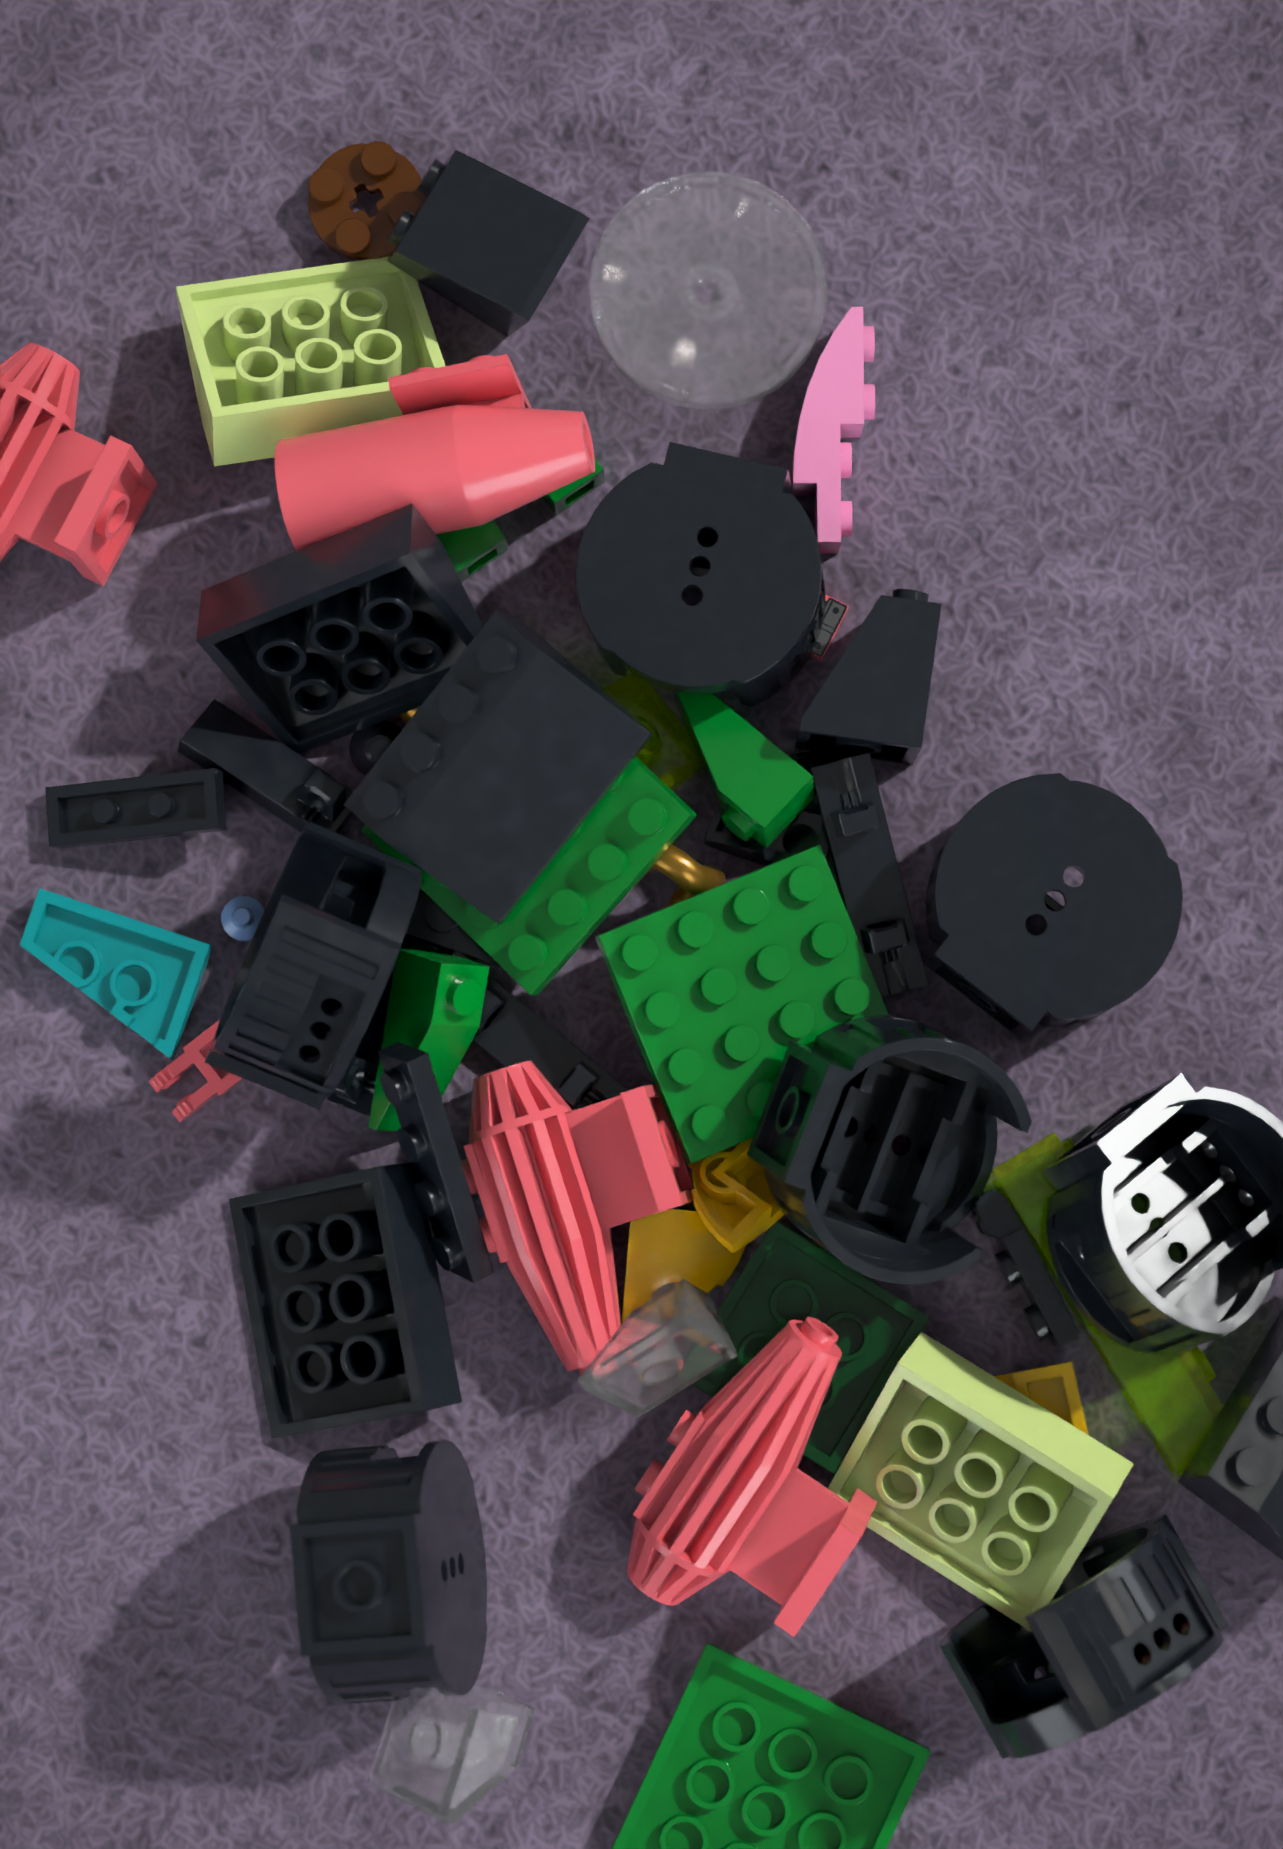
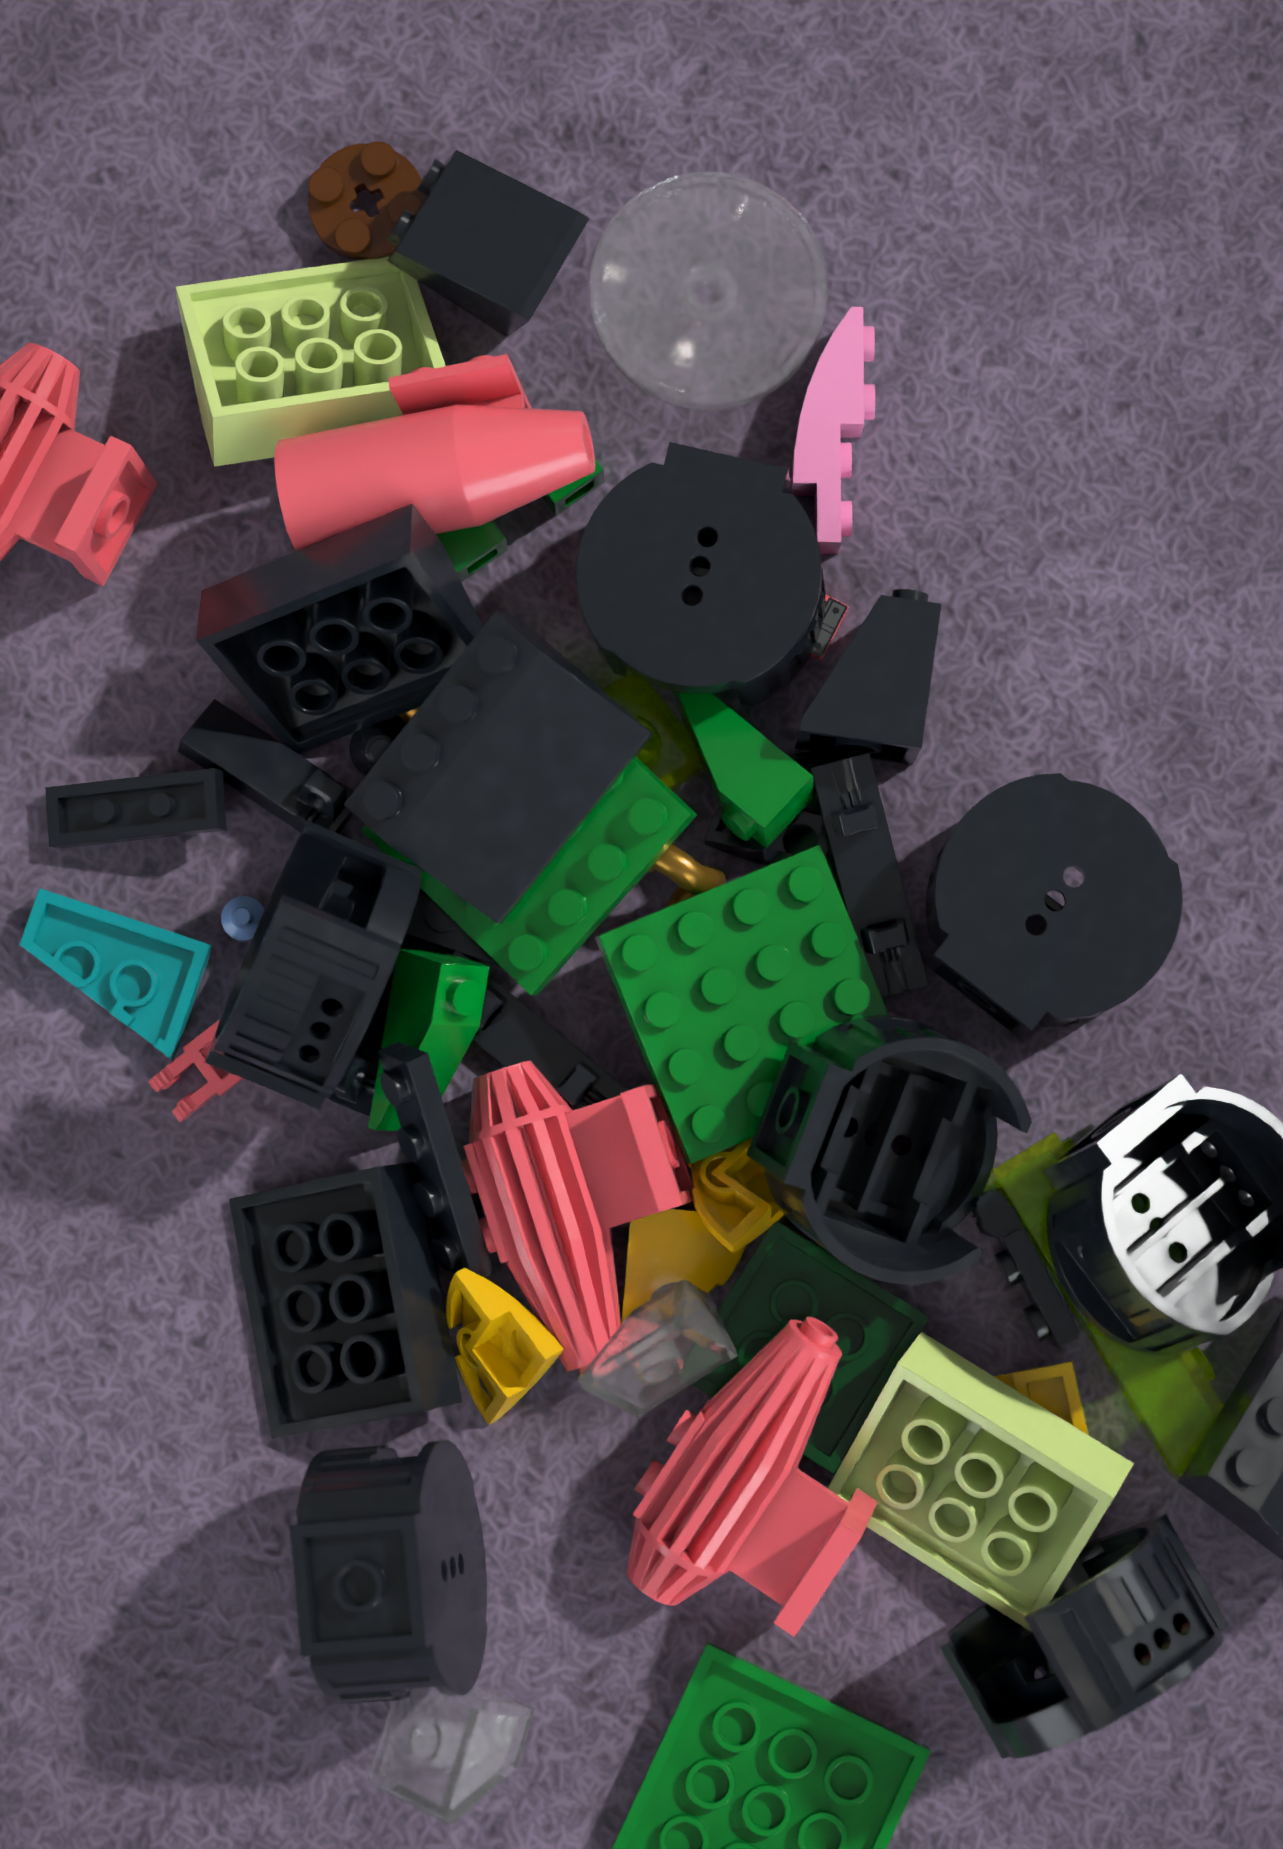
(498, 1342): none -> yellow brick

